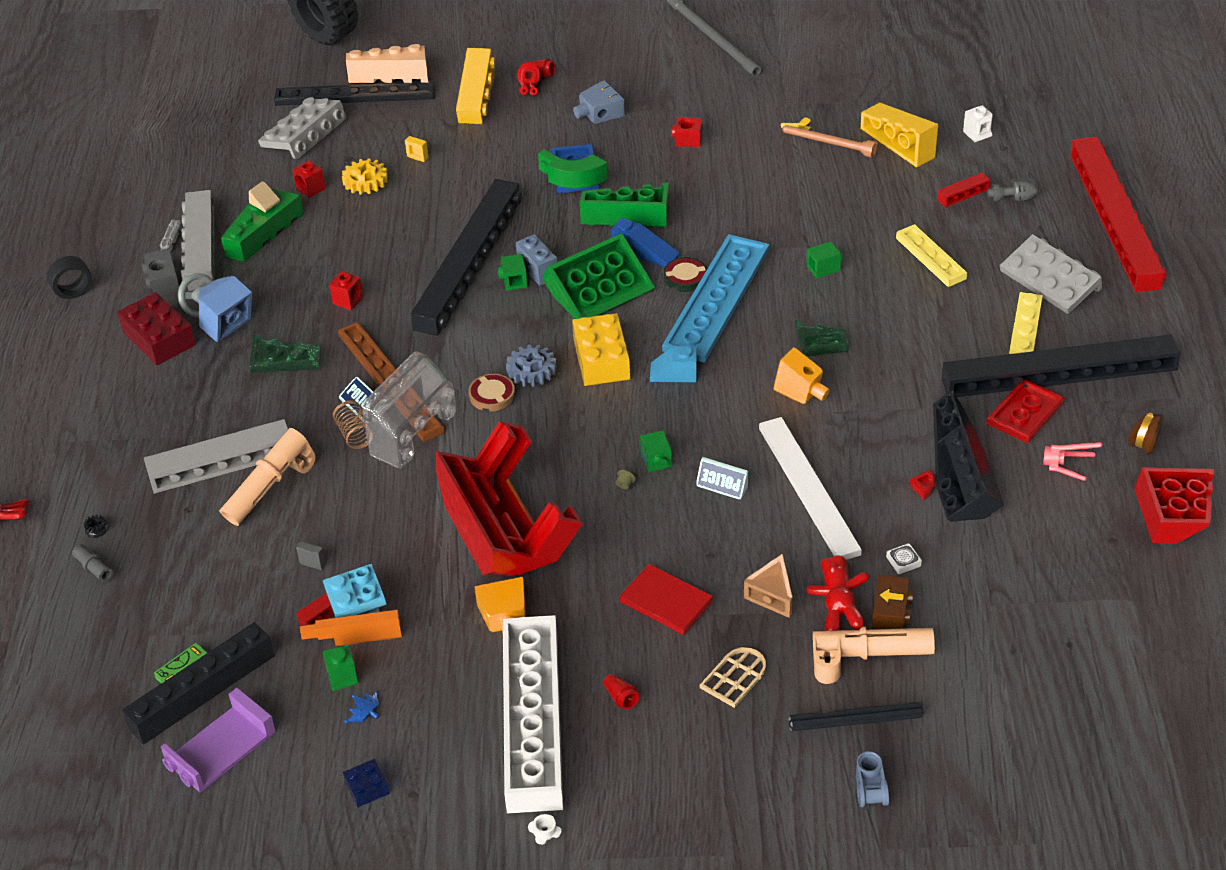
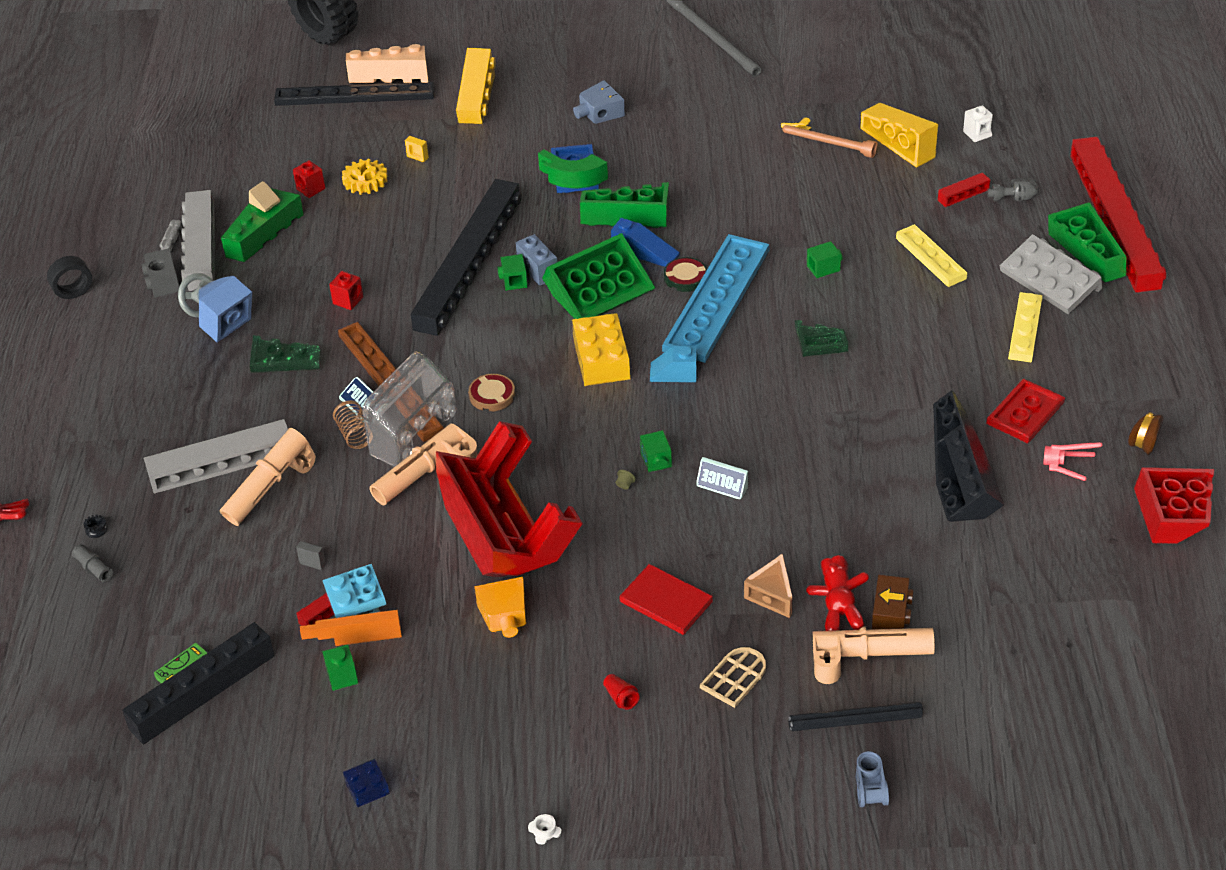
(156, 328): dark red brick -> none
(221, 743): medium lavender panel -> none
(304, 126): light grey bracket -> none
(364, 708): blue piece -> none
(422, 461): none -> light nougat piece
(528, 76): red piece -> none
(531, 365): sand blue gear -> none
(531, 715): white brick -> none
(545, 66): red cone -> none
(687, 132): red brick -> none
(800, 378): light orange torso -> none
(809, 489): white tile -> none
(903, 558): white tile -> none
(923, 484): red tile -> none
(1061, 365): black brick -> none
(1088, 240): none -> green wedge

